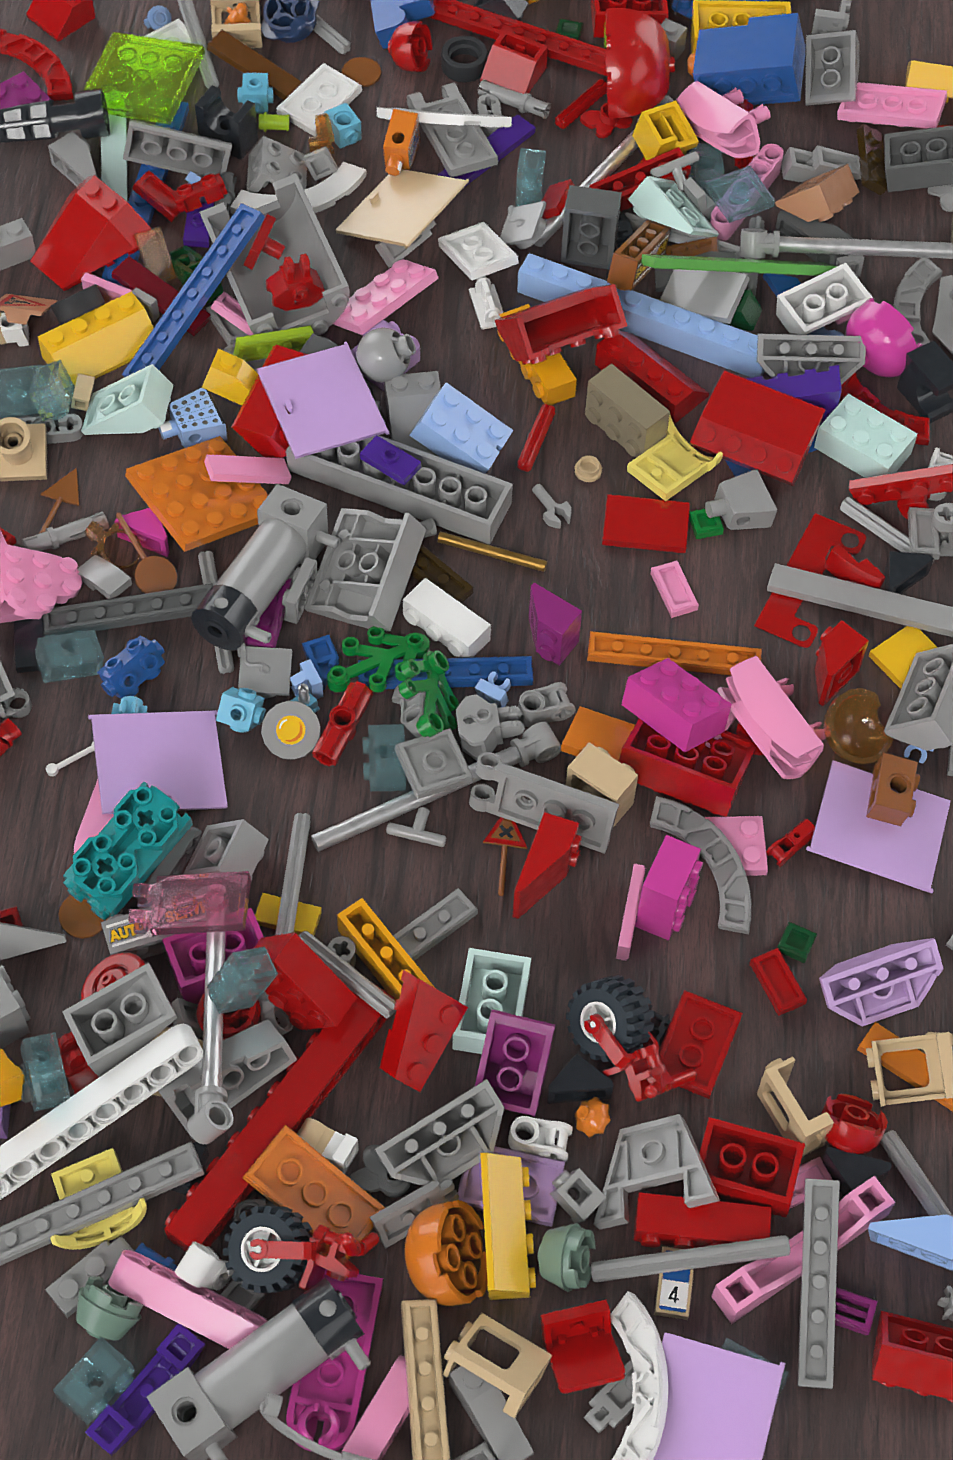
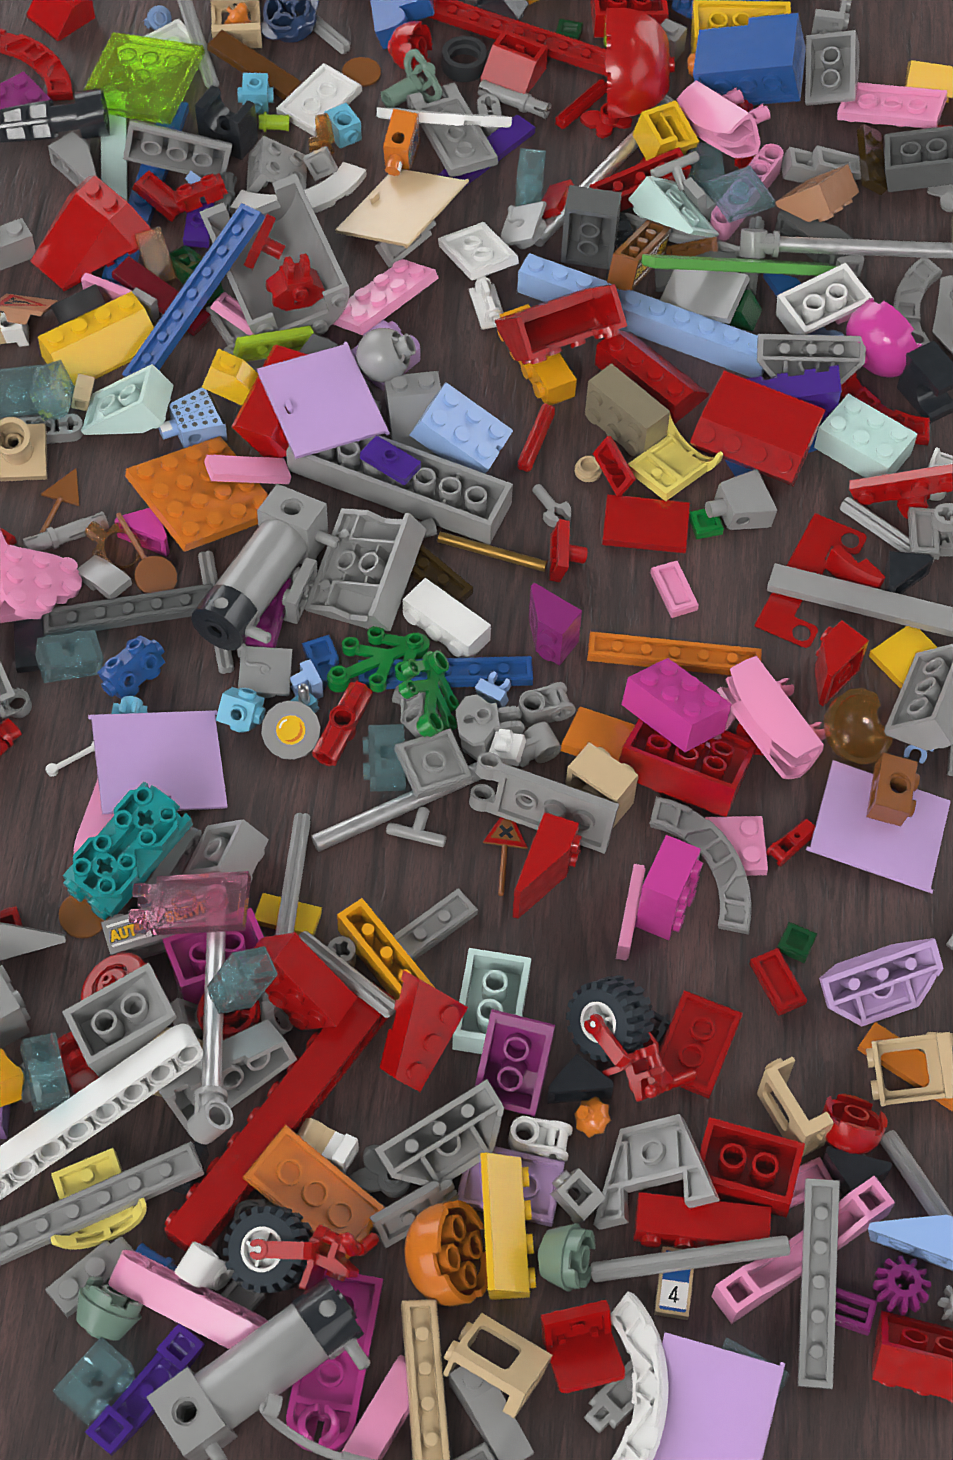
(412, 84): none -> sand green piece
(508, 746): none -> white tile
(562, 552): none -> red tile
(614, 466): none -> red slope
(911, 1277): none -> magenta gear

